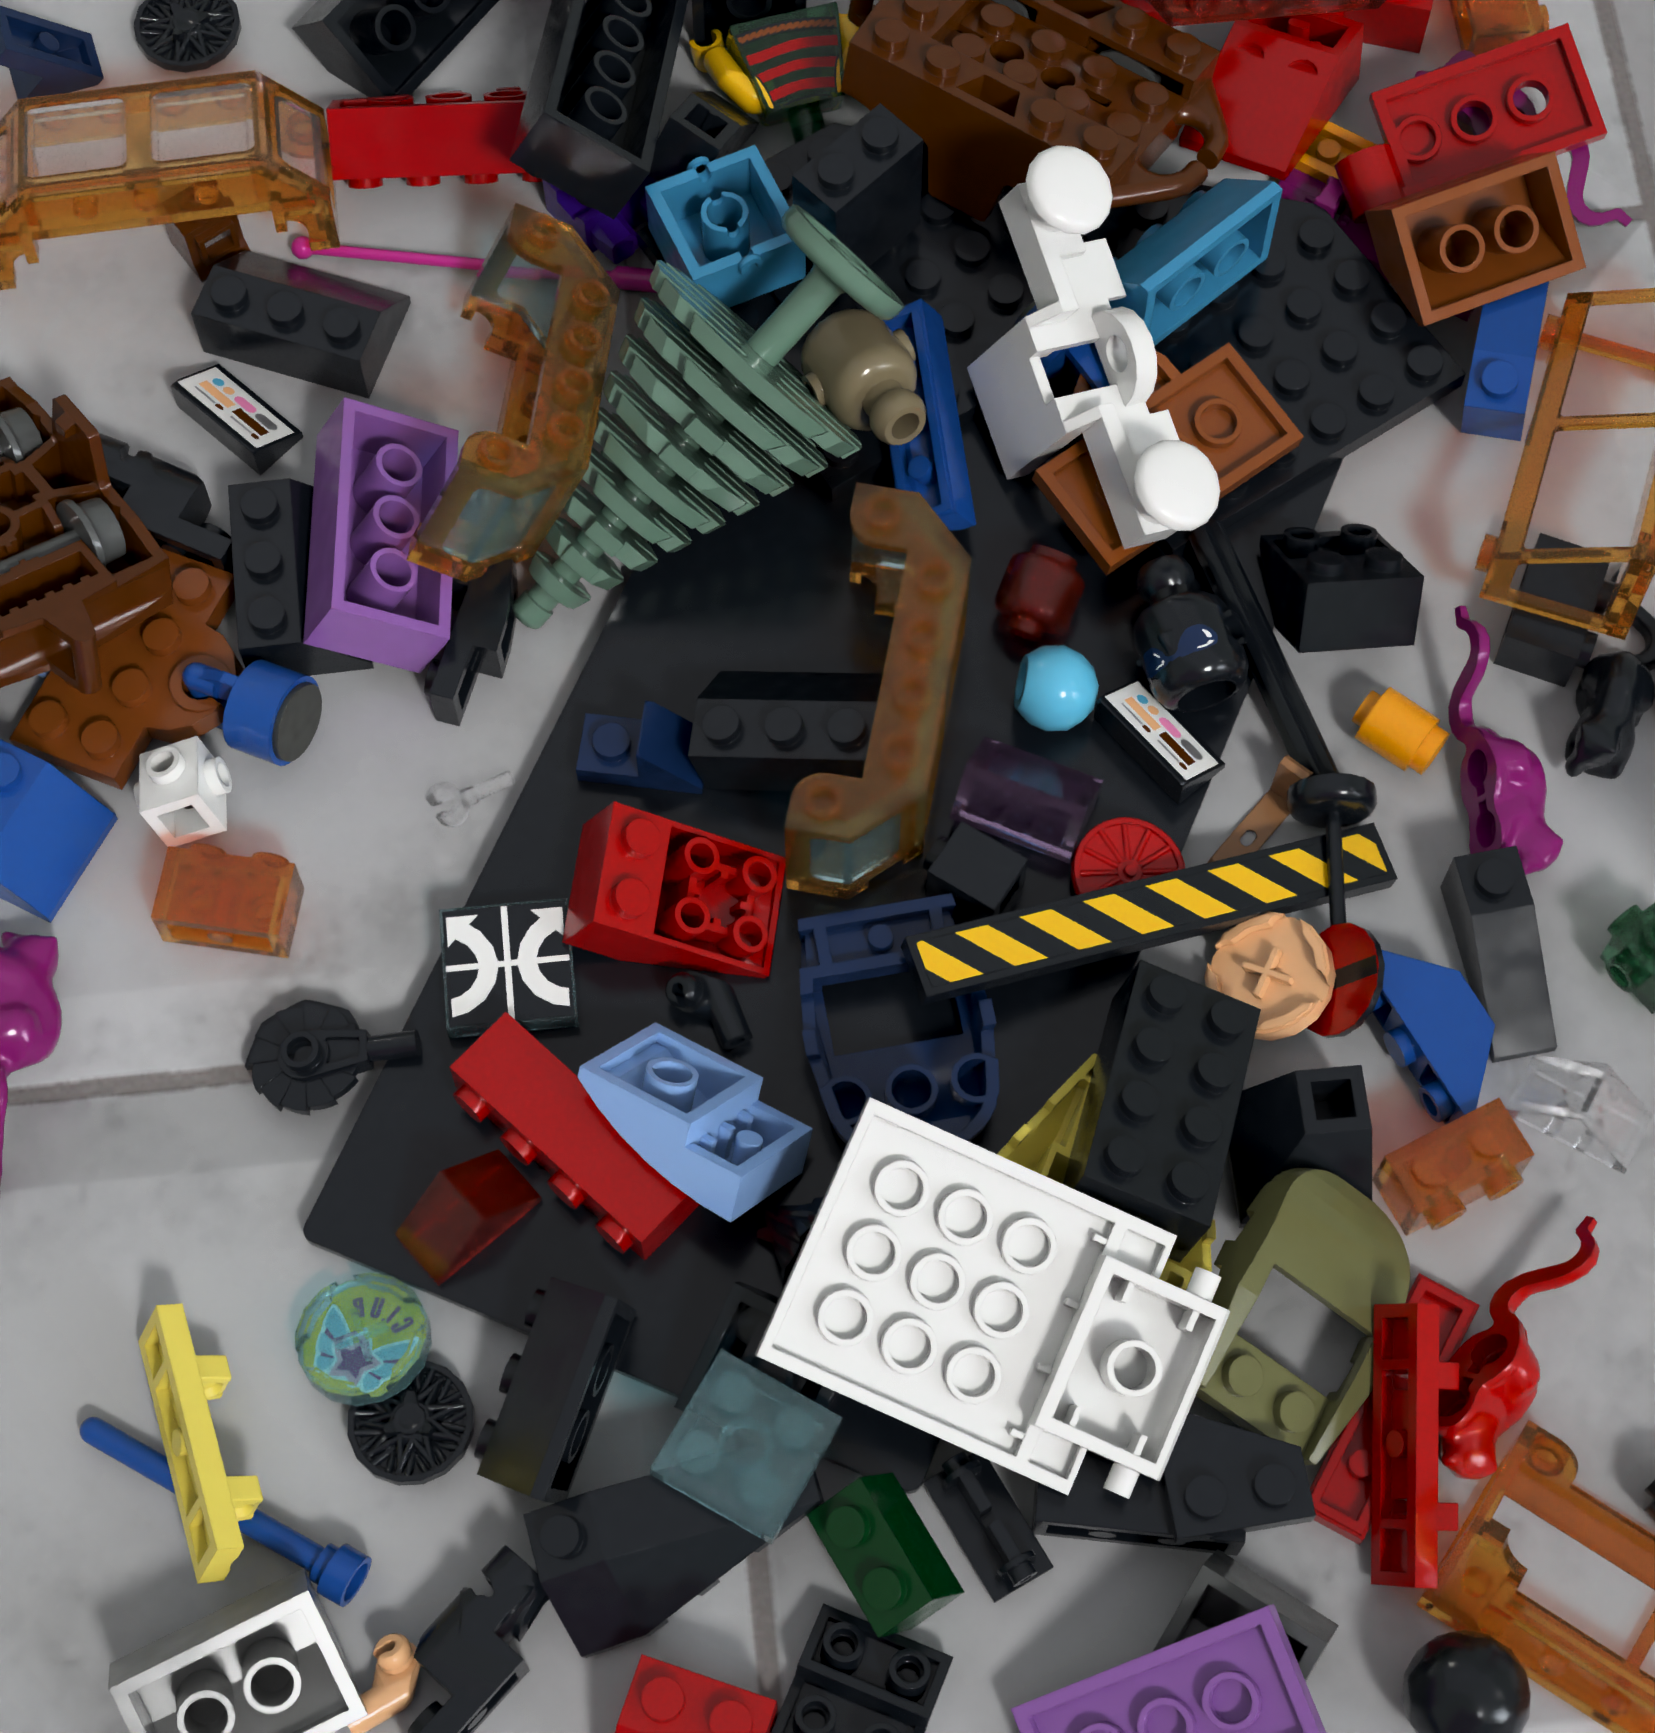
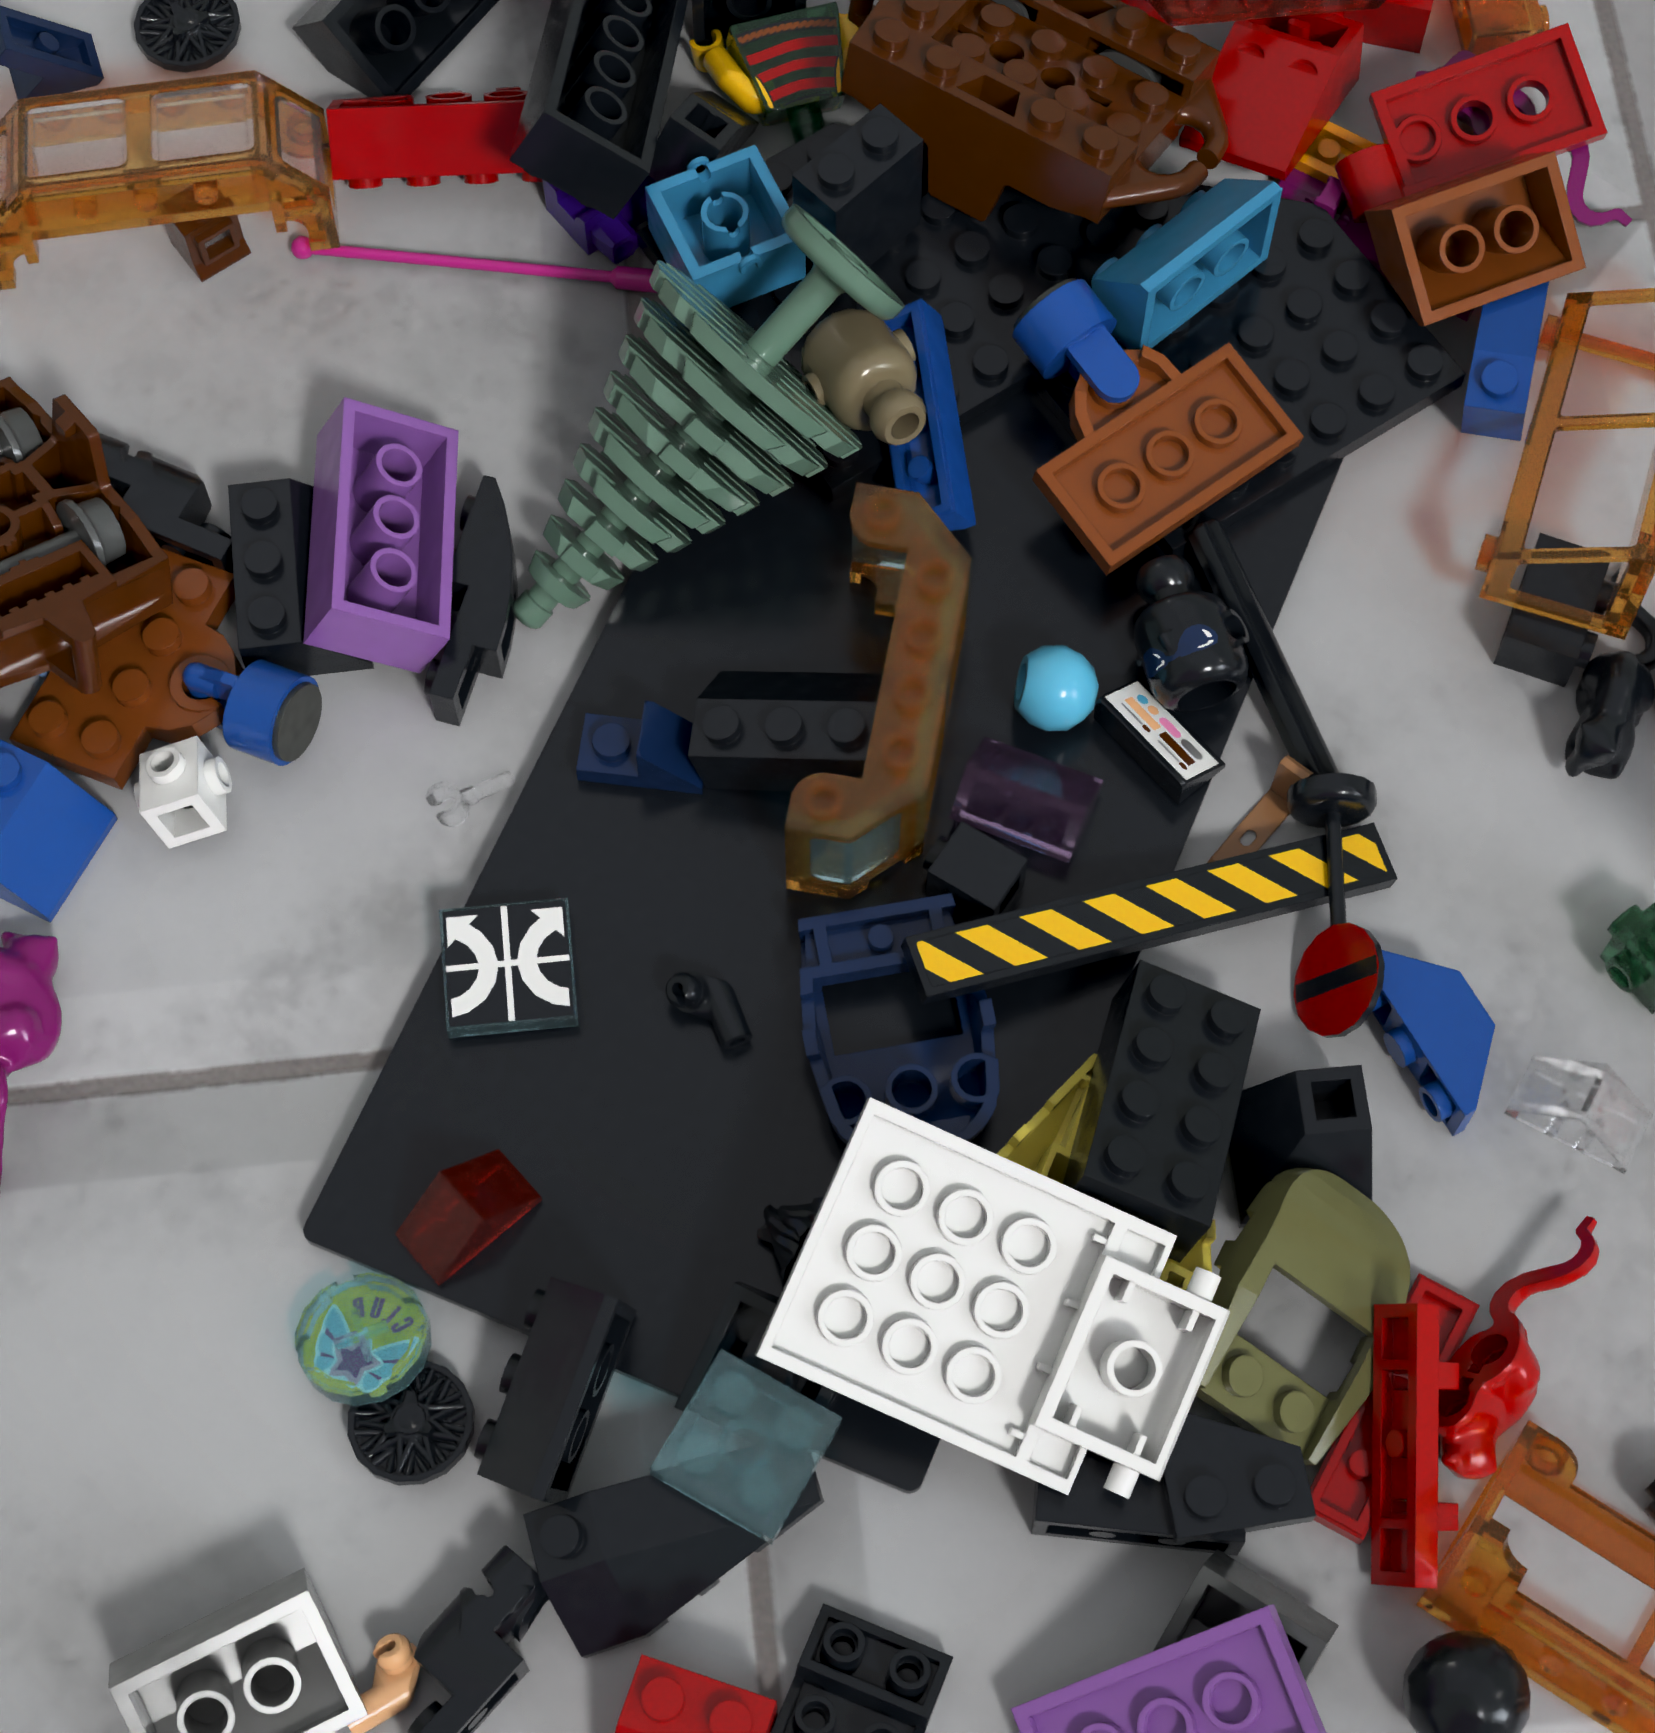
(205, 1496): light yellow hinge -> none
(228, 900): clear orange brick -> none
(236, 416): slope -> none
(298, 321): black slope -> none
(314, 1052): black piece -> none
(334, 1569): blue piece -> none
(555, 322): clear orange windscreen -> none
(560, 1127): red brick -> none
(673, 895): red slope -> none
(696, 1119): light blue slope -> none
(885, 1553): dark green brick -> none
(987, 1524): black hinge -> none
(1039, 592): clear red head -> none
(1122, 853): red wheel -> none
(1142, 466): white piece -> none
(1277, 968): light nougat tile -> none
(1340, 589): black slope -> none
(1399, 730): light orange brick -> none
(1453, 1167): clear orange brick -> none
(1498, 775): magenta animal -> none
(1501, 949): black slope -> none

